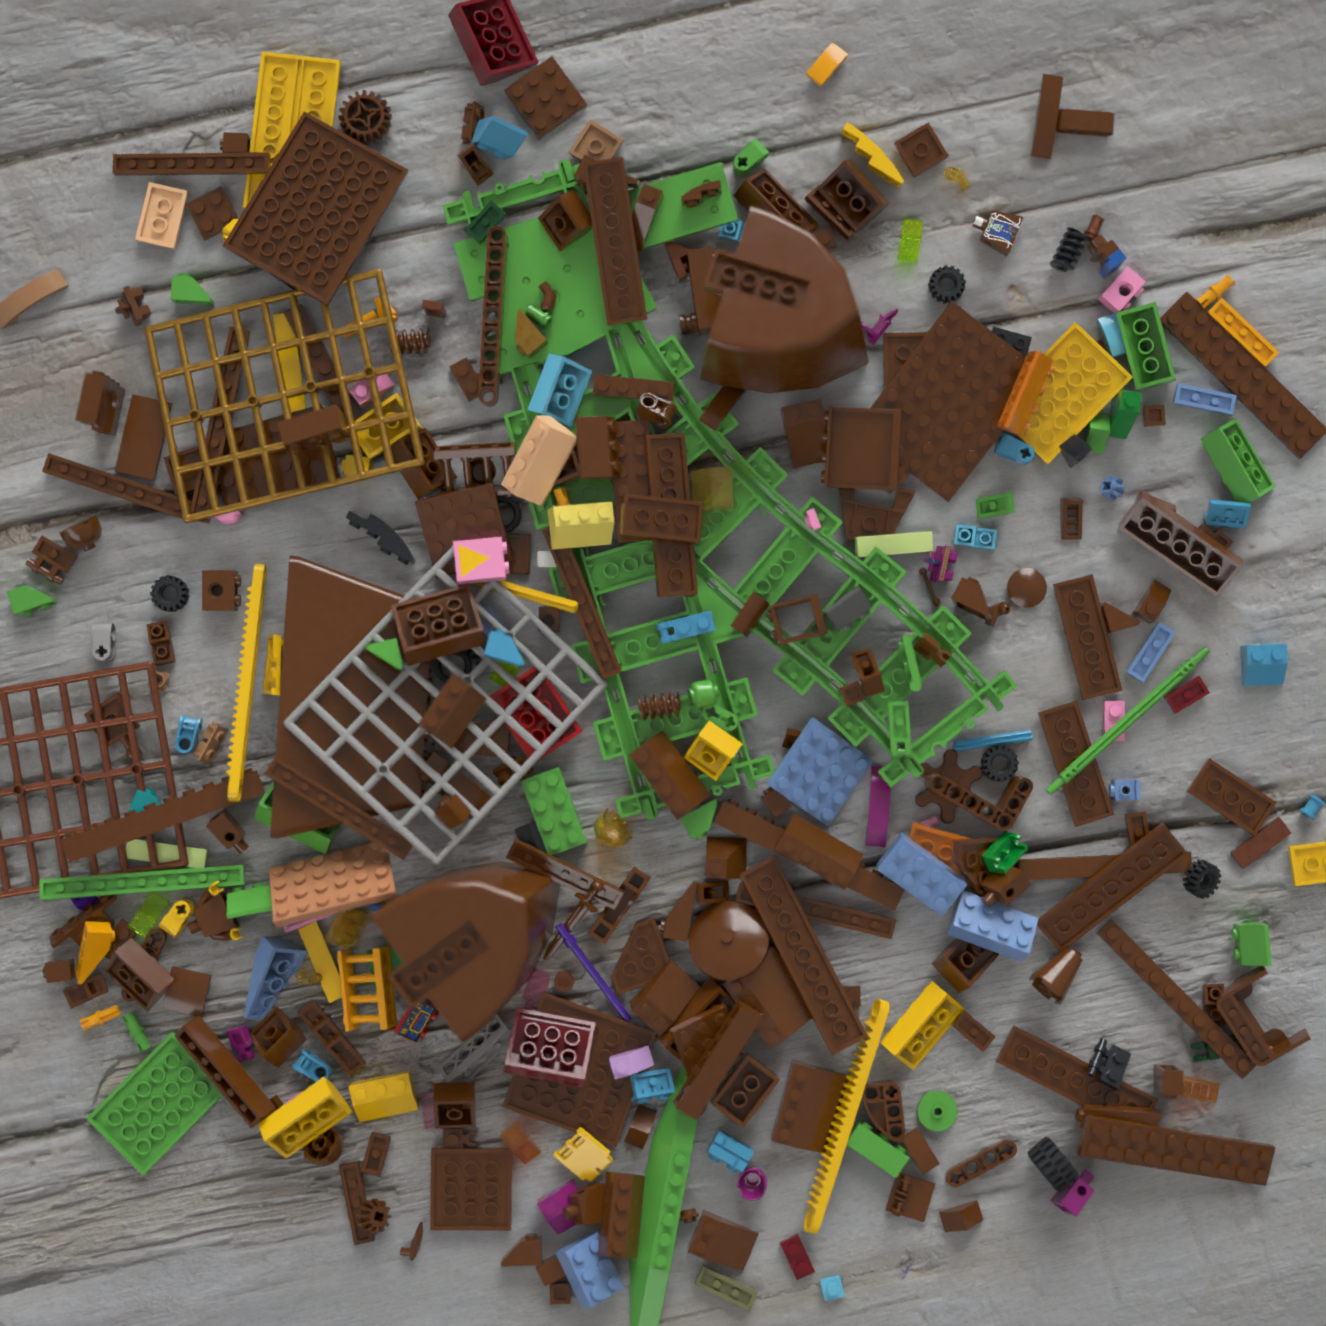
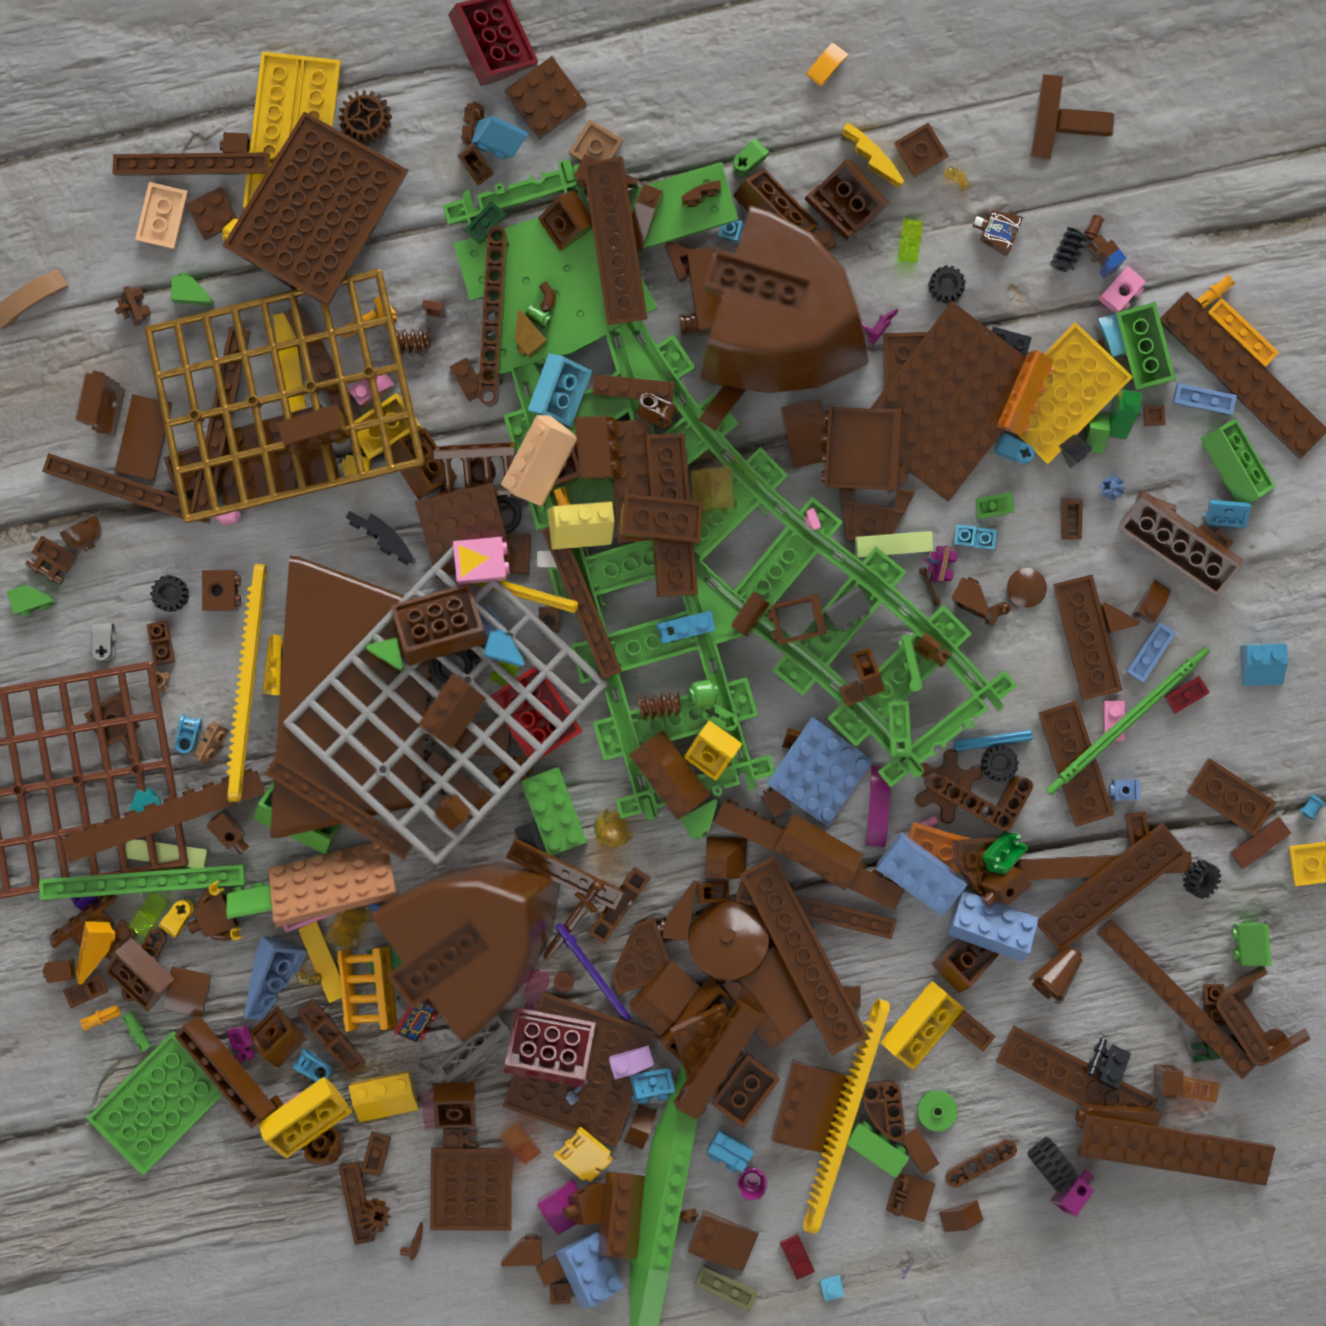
(572, 1096): none -> sand blue hand

